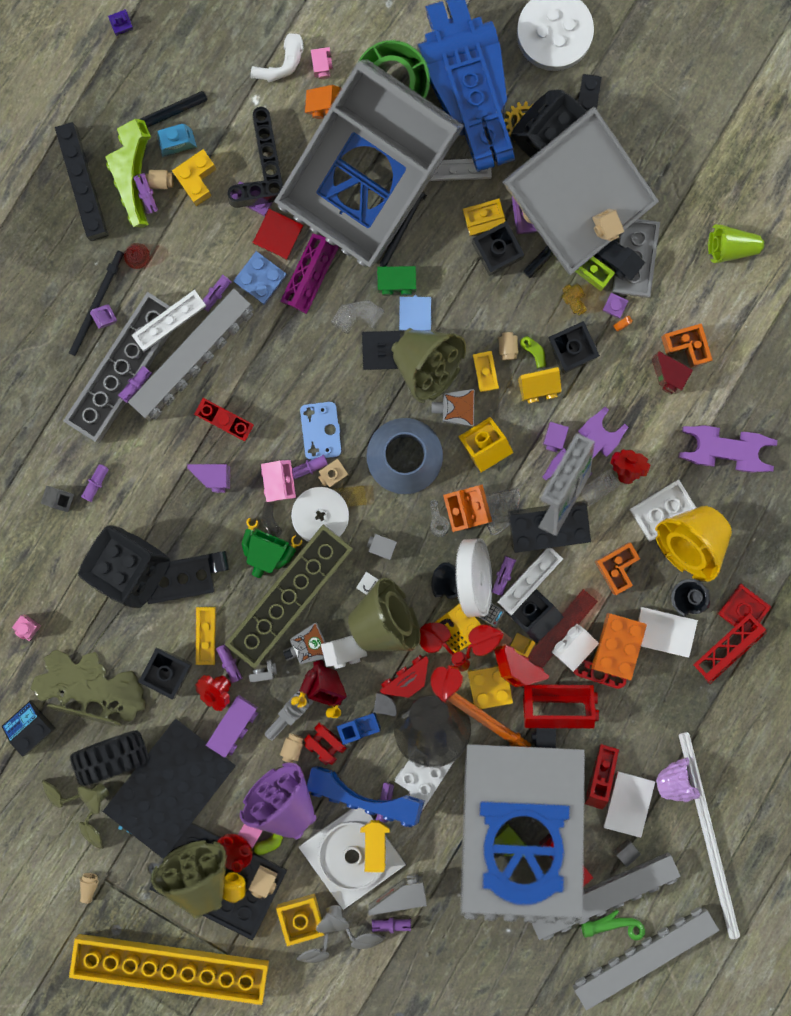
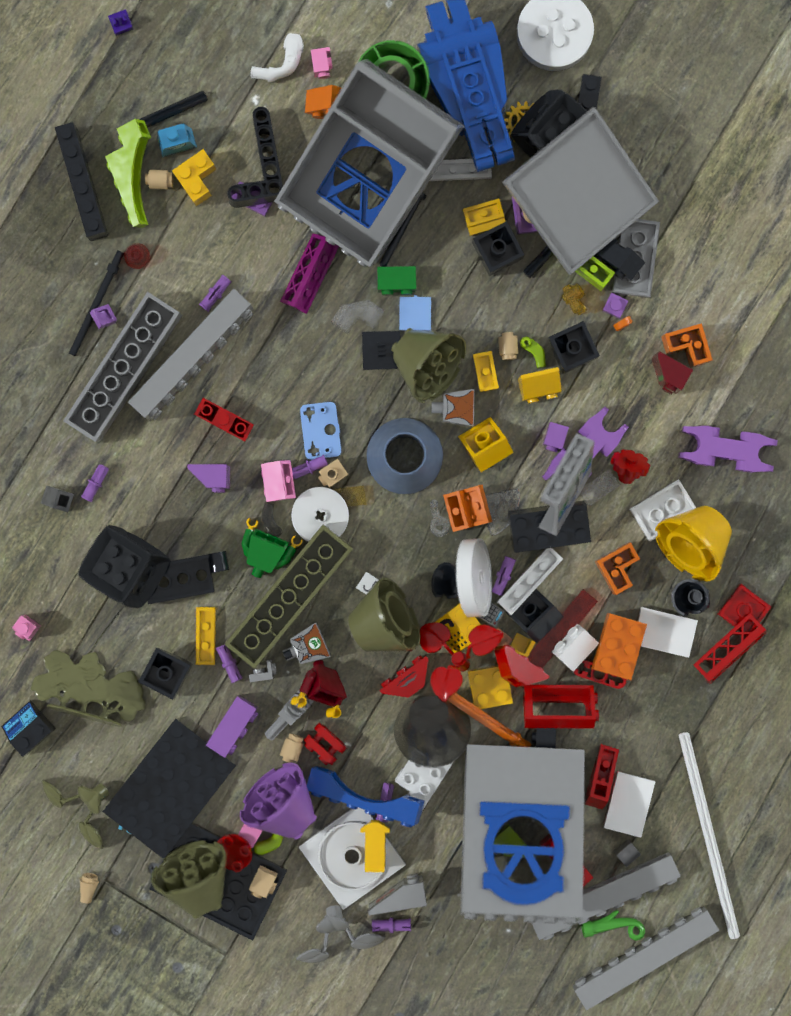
(109, 758): black tyre -> none
(134, 384): medium lavender pin -> none
(145, 193): medium lavender pin -> none
(169, 320): white plate -> none
(169, 969): yellow brick -> none
(214, 691): red plant -> none
(234, 887): yellow head -> none
(260, 277): medium blue plate -> none
(278, 234): red tile -> none
(299, 919): yellow brick -> none
(342, 651): white brick -> none
(358, 728): blue brick -> none
(381, 546): light grey brick -> none
(384, 705): flat silver brick -> none
(607, 225): tan brick -> none
(674, 782): lavender hair -> none
(732, 244): lime cone -> none

